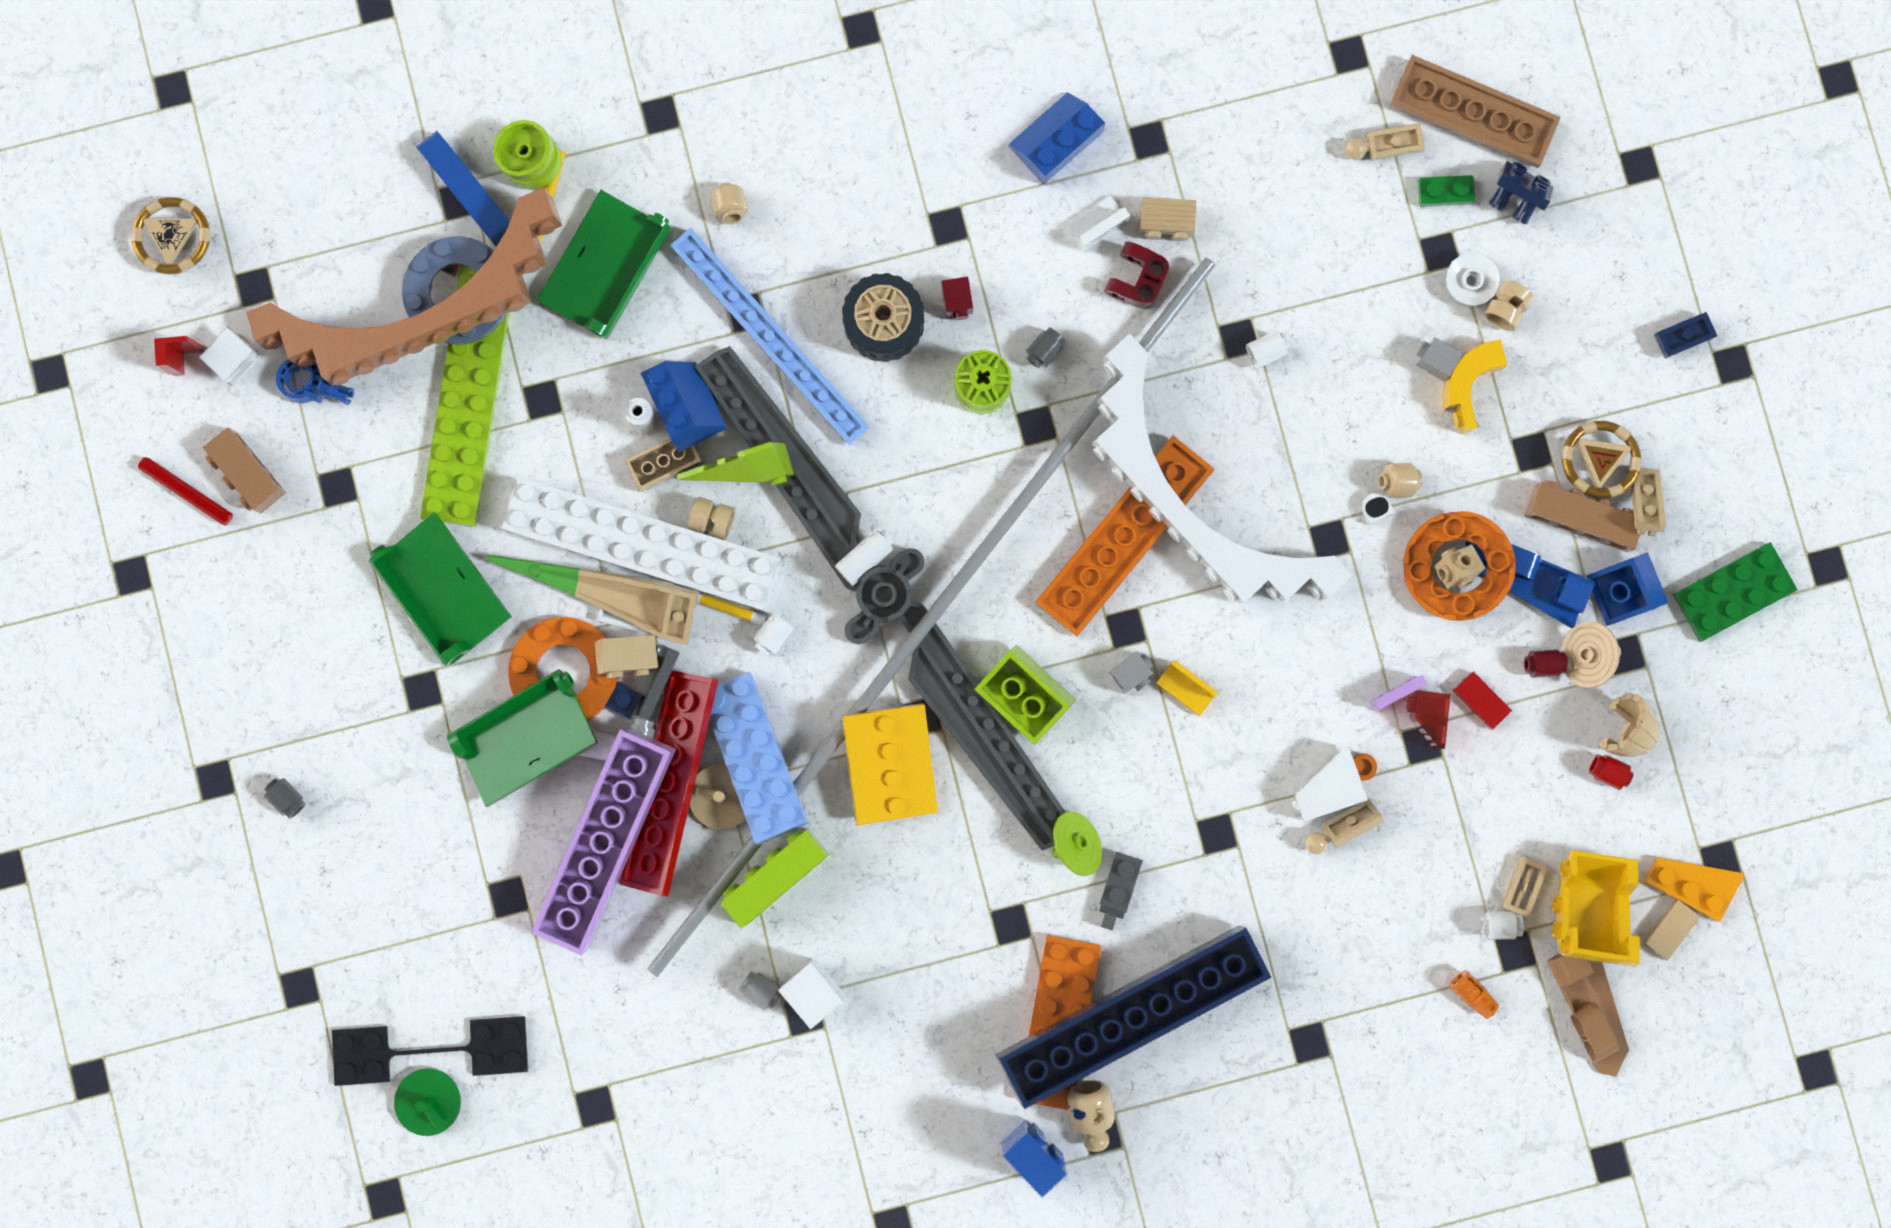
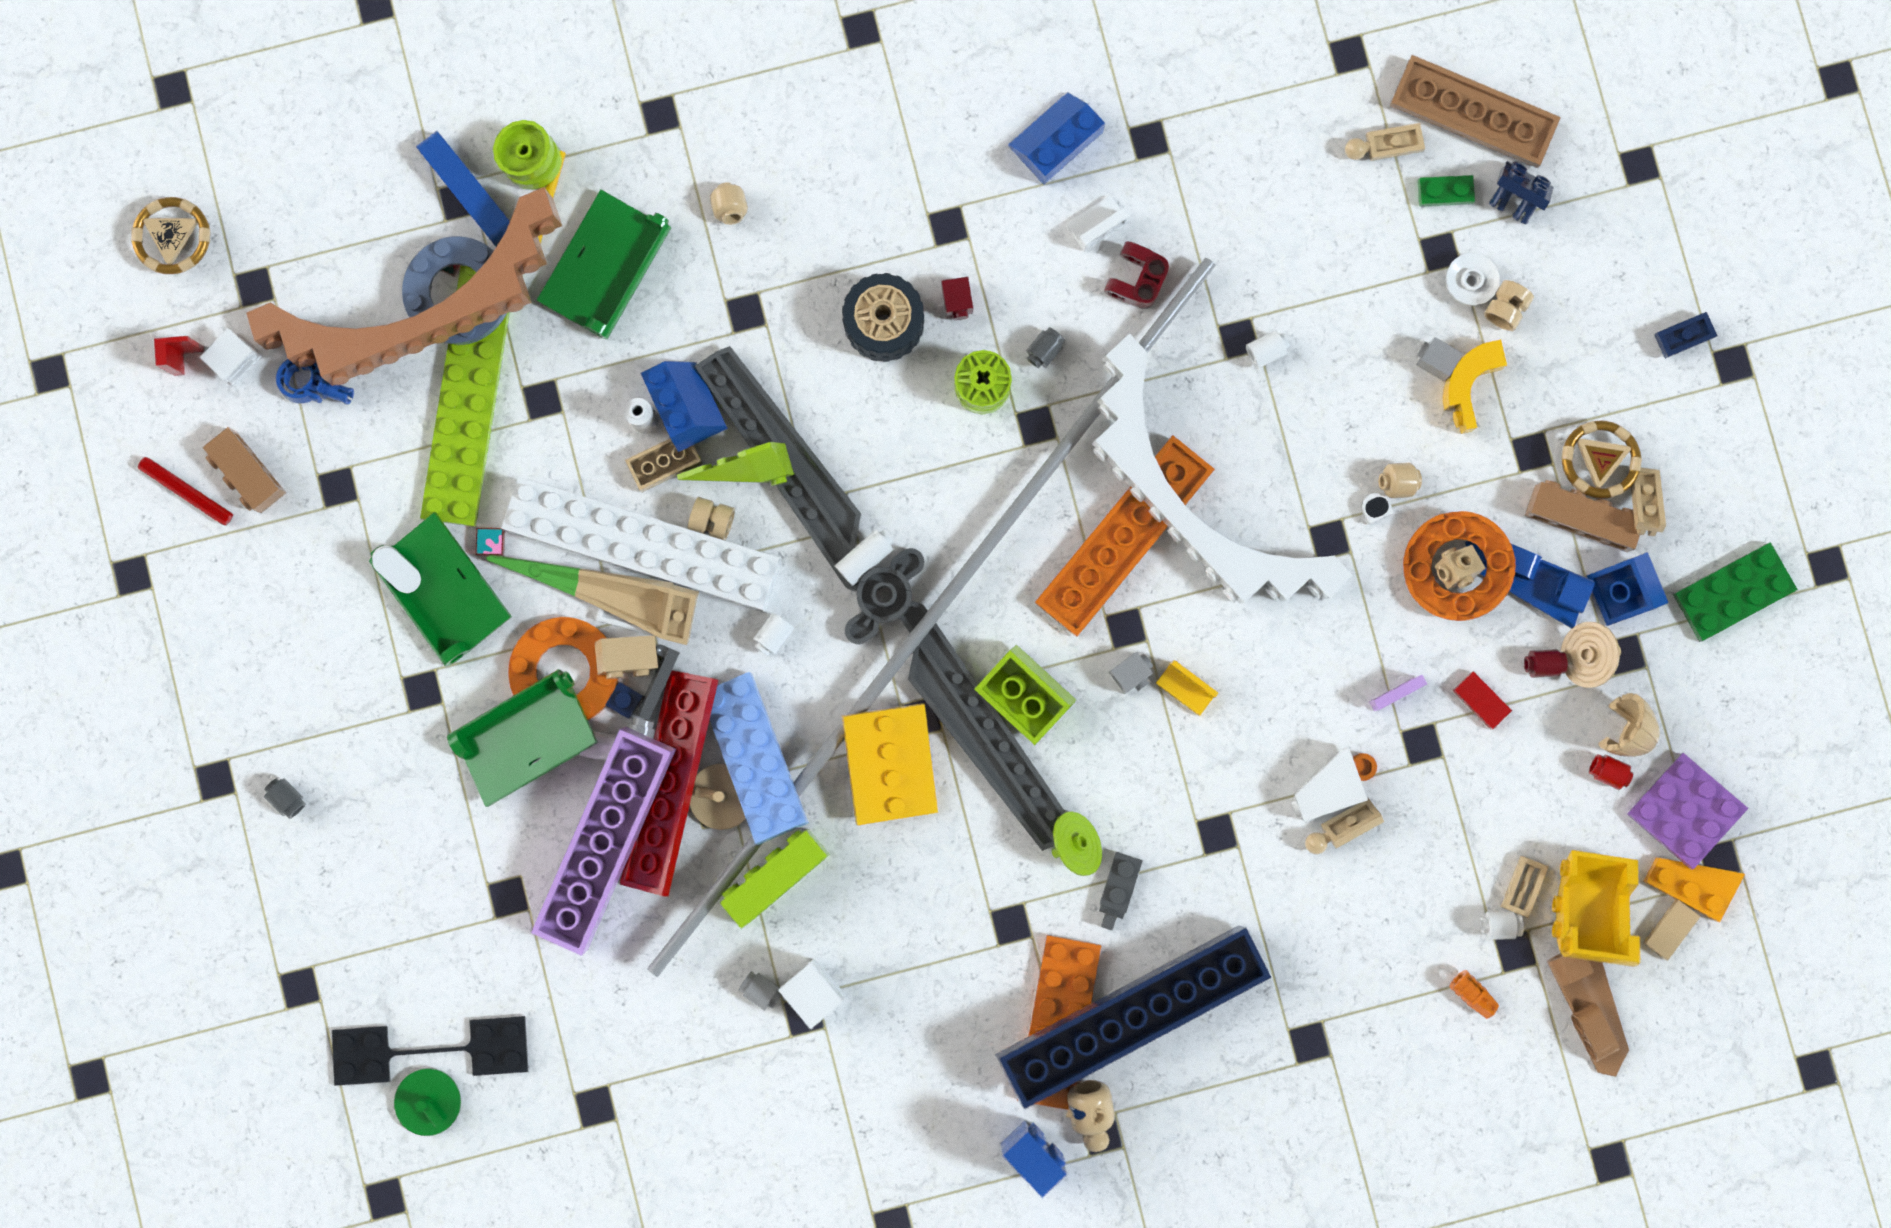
(396, 569): none -> white tile
(490, 541): none -> tile
(731, 609): yellow bar -> none
(770, 336): light blue plate -> none
(1167, 218): tan brick -> none
(1430, 715): clear red slope -> none
(1687, 811): none -> medium lavender plate

